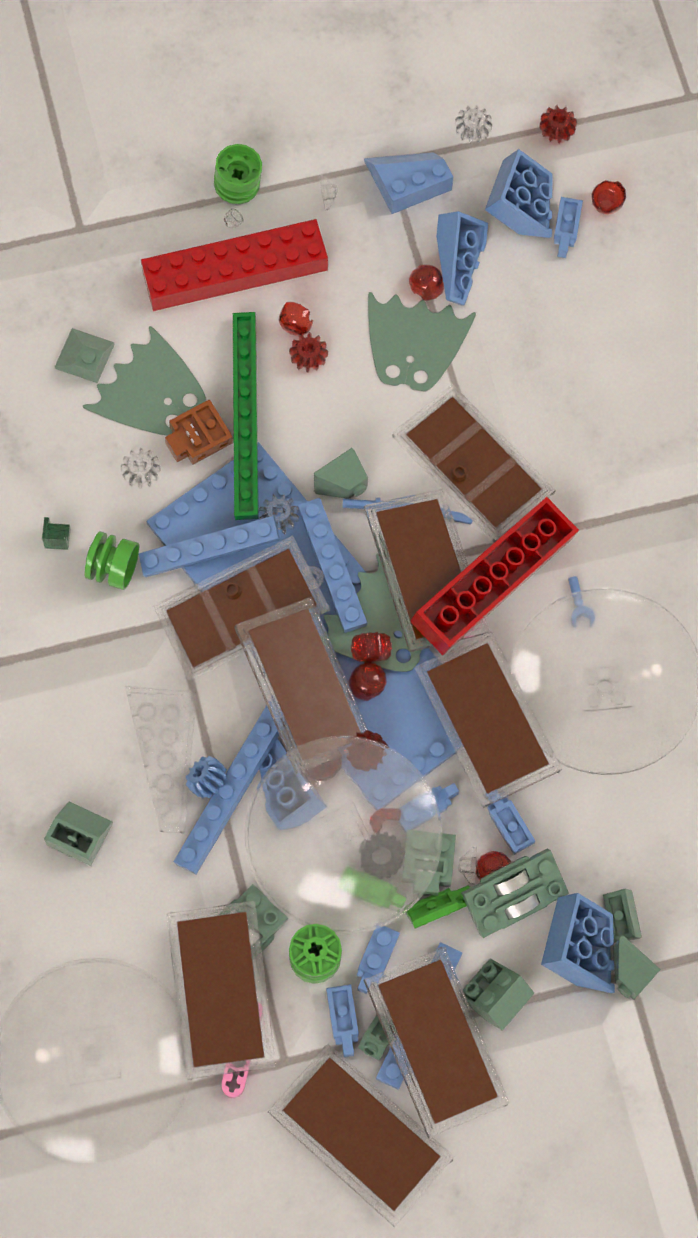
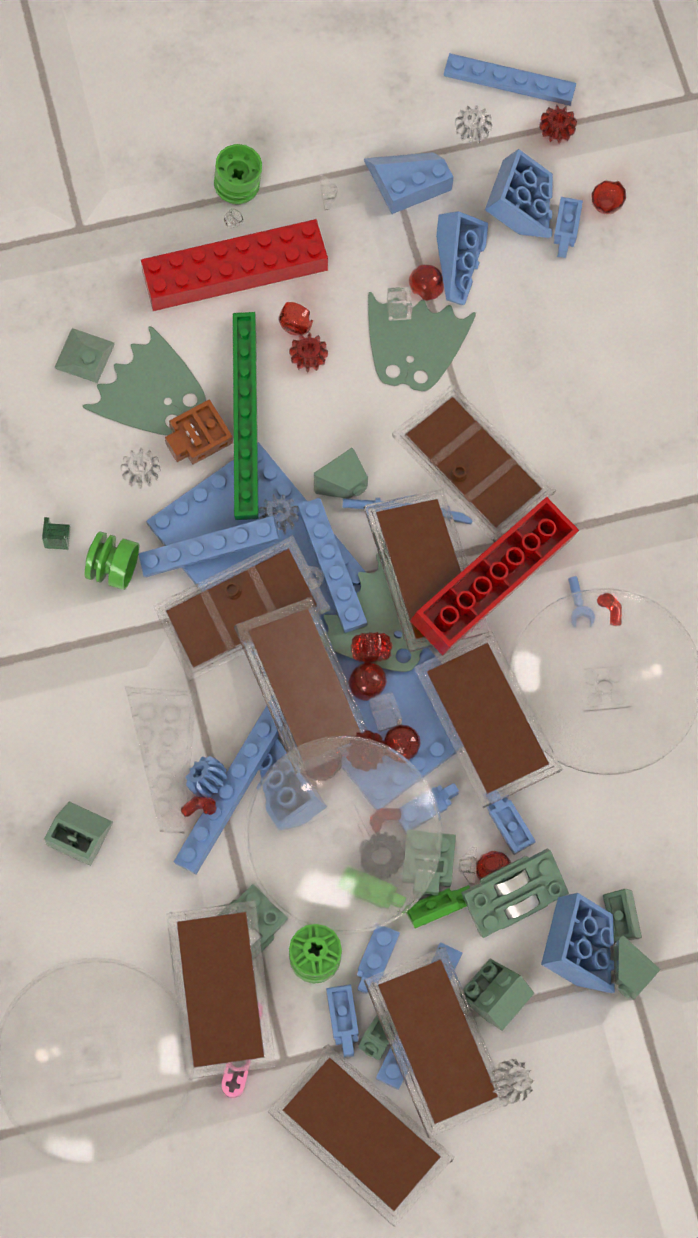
(205, 803): none -> clear red arm
(385, 711): none -> clear panel
(399, 303): none -> clear panel
(403, 740): none -> clear red hair
(509, 79): none -> medium blue plate
(512, 1081): none -> clear gear
(613, 605): none -> clear red arm

